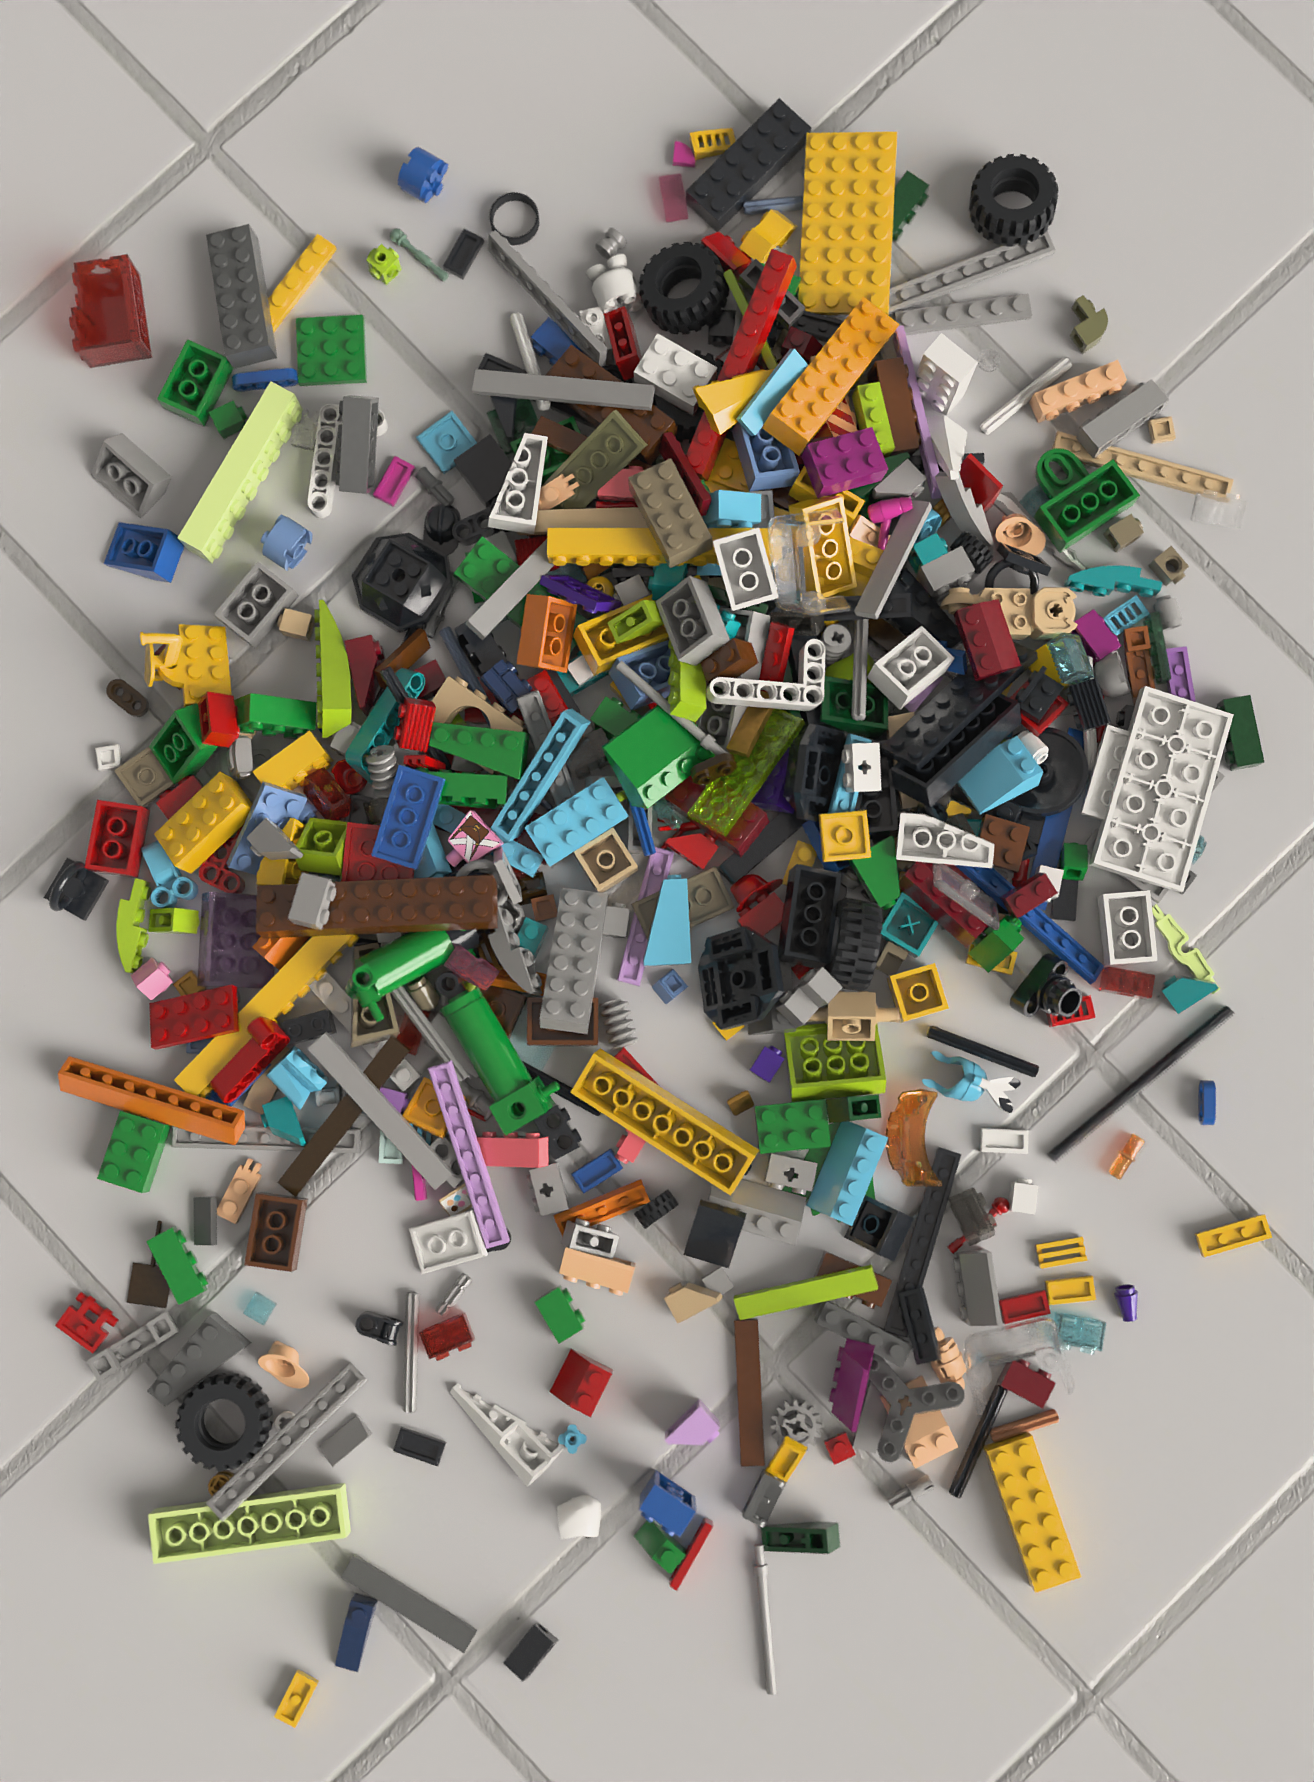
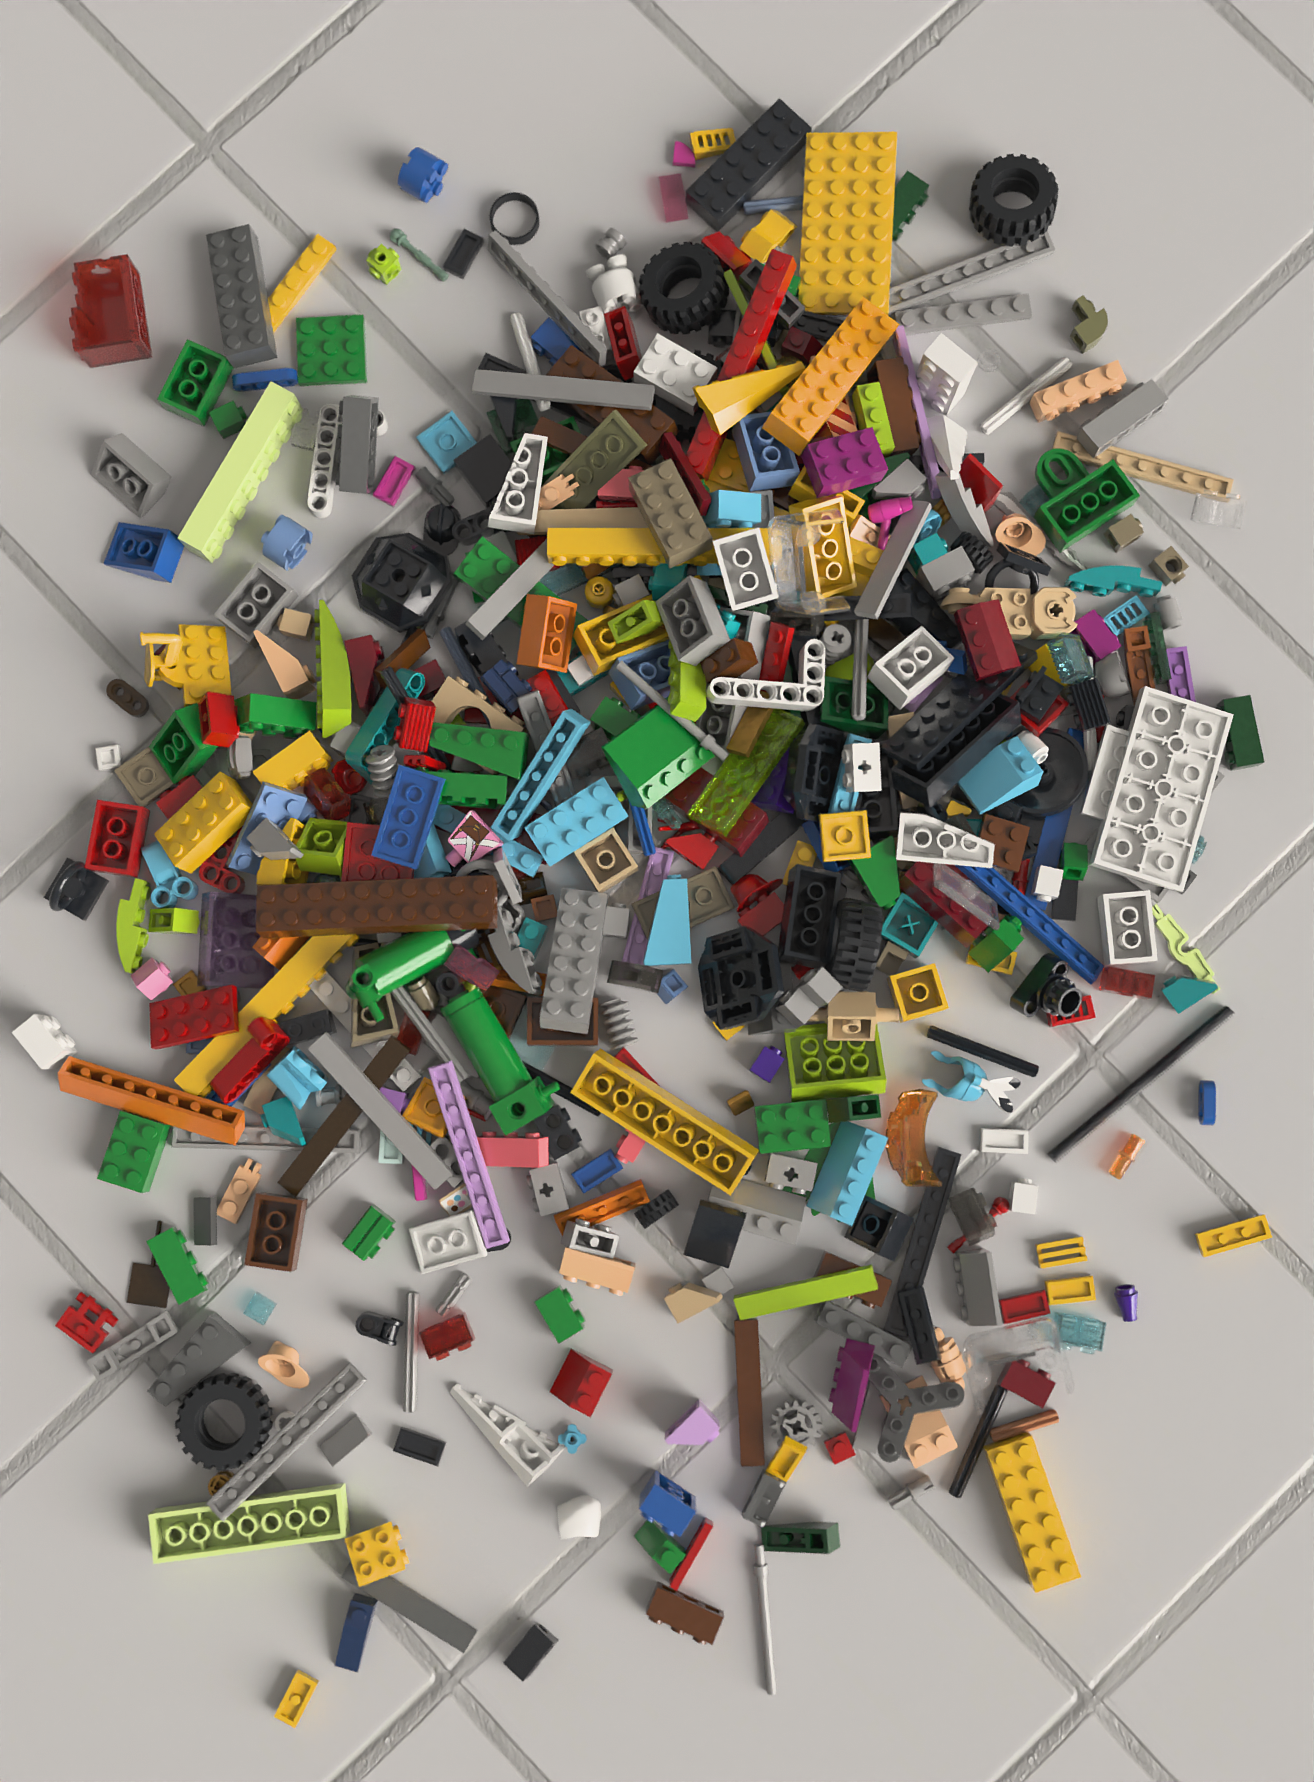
(45, 1041): none -> white brick
(291, 675): none -> light nougat slope
(312, 901): light grey brick -> none
(369, 1232): none -> green brick
(376, 1553): none -> yellow brick
(579, 592): dark purple plate -> none
(635, 976): none -> clear smoke slope
(684, 1614): none -> reddish brown brick
(713, 768): dark brown plate -> none
(772, 392): medium azure tile -> none
(1028, 895): dark red brick -> none
(1161, 430): tan tile -> none

